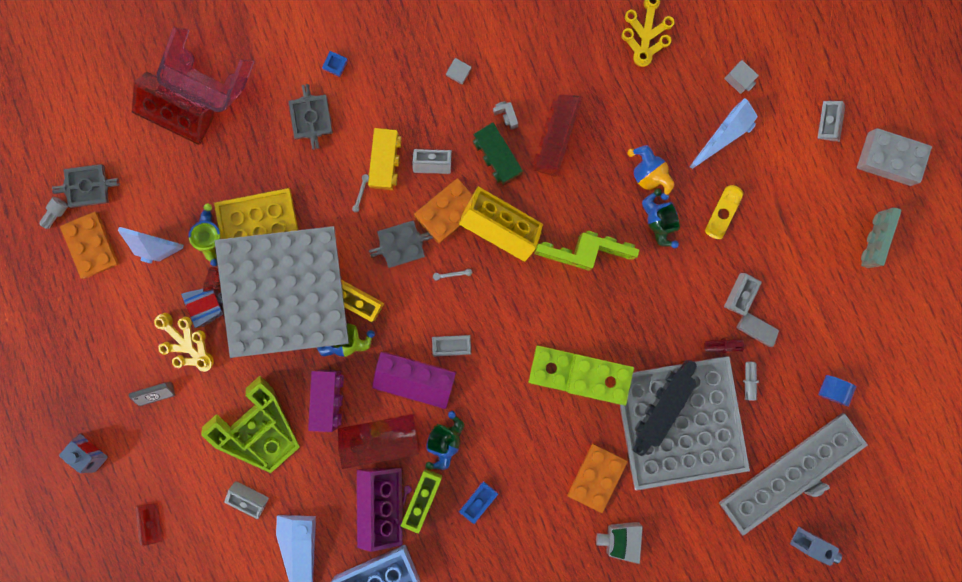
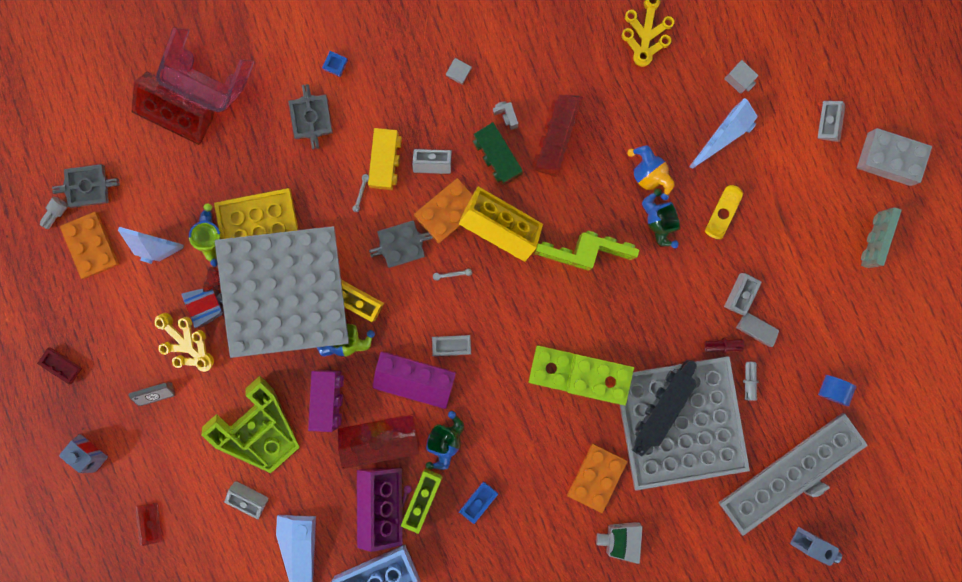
(59, 365): none -> dark red plate

